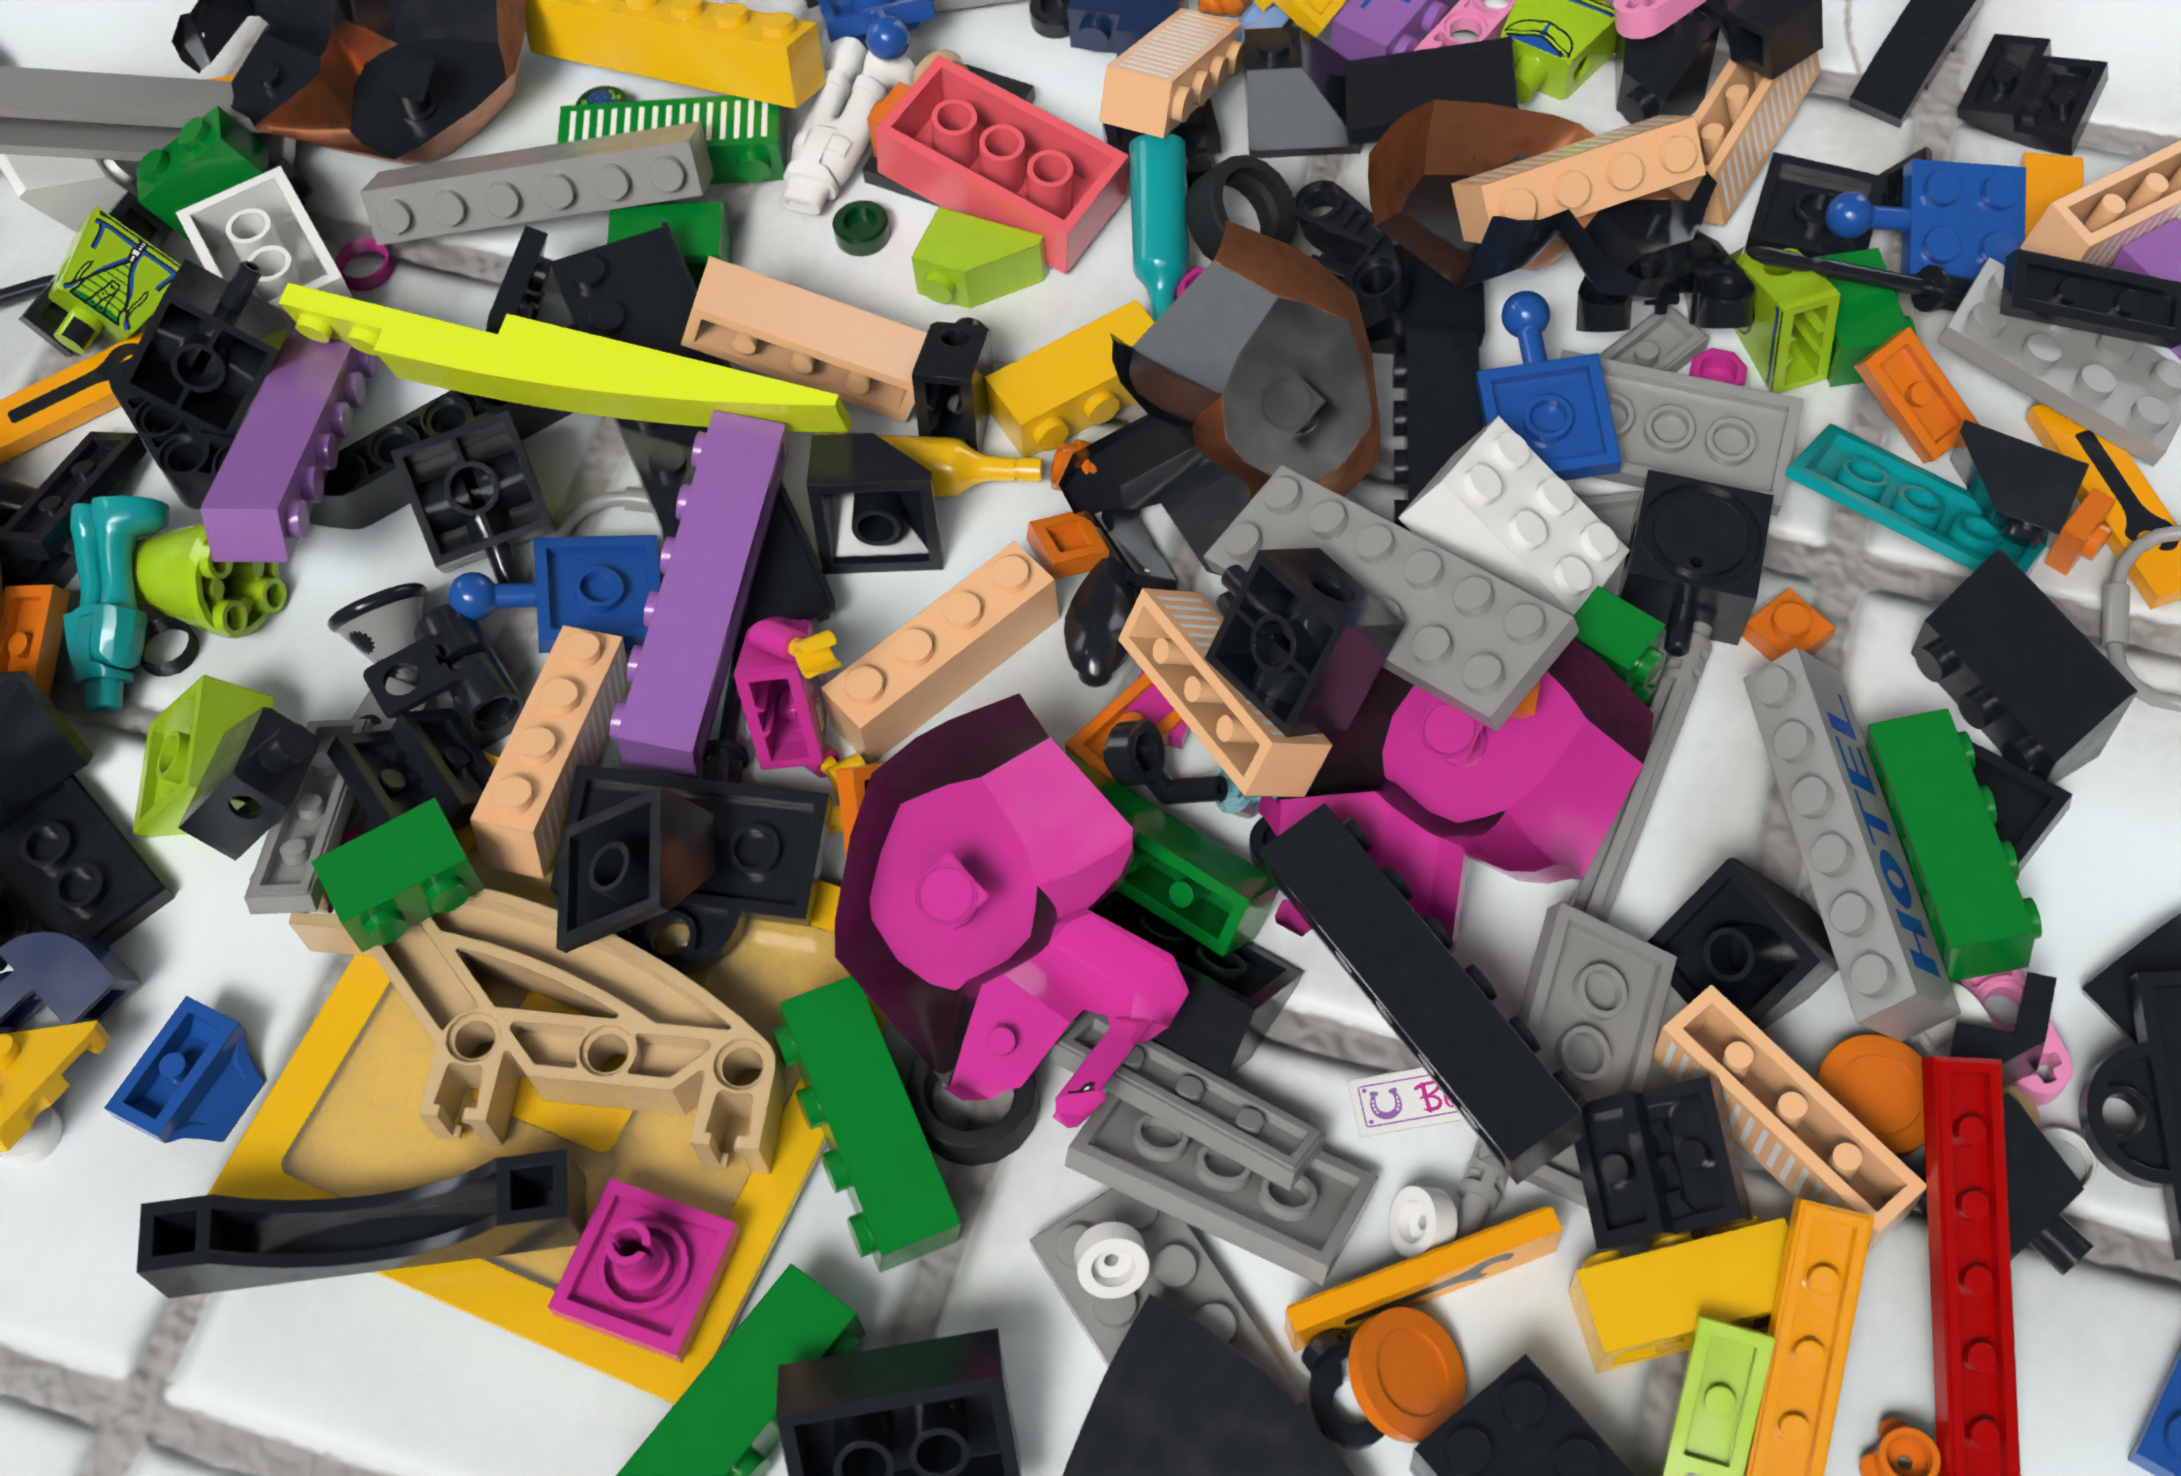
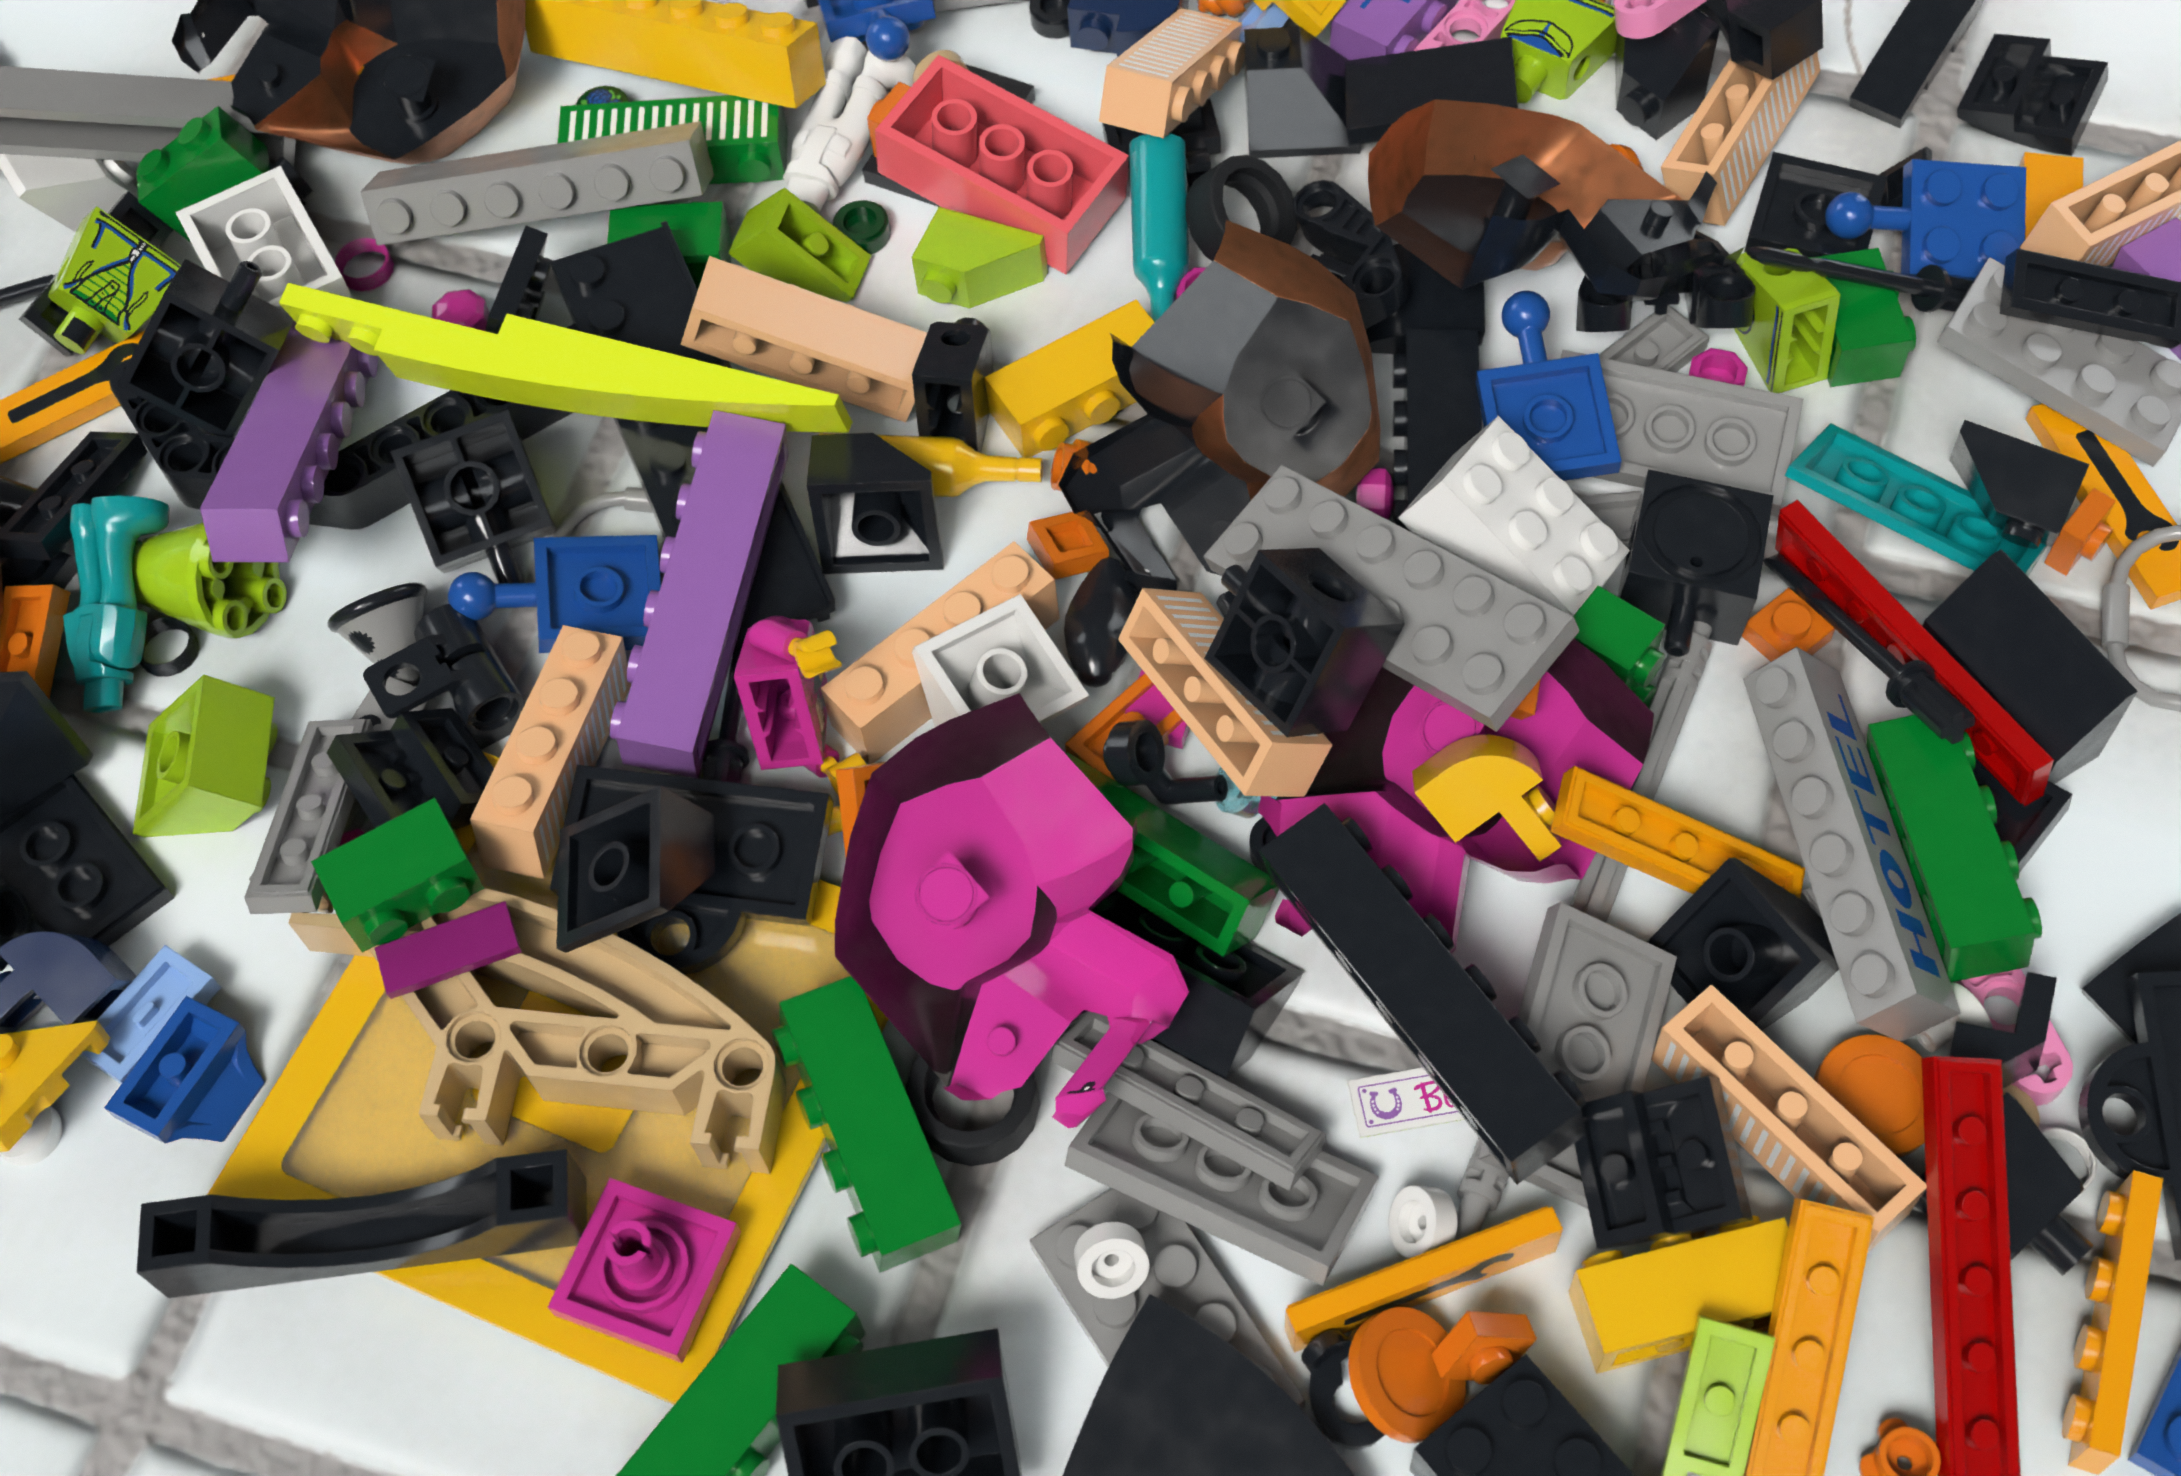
(146, 1007): none -> light blue plate
(255, 759): black torso -> none
(447, 950): none -> magenta piece
(462, 308): none -> dark pink tile
(799, 248): none -> lime slope
(994, 659): none -> white slope
(1376, 492): none -> dark pink tile
(1483, 1346): none -> orange plate
(1484, 777): none -> yellow brick
(1583, 175): light nougat brick -> none
(1655, 836): none -> light orange tile
(1909, 684): none -> black piece
(1915, 394): orange plate -> none
(1996, 737): none -> red tile
(2109, 1345): none -> light orange plate

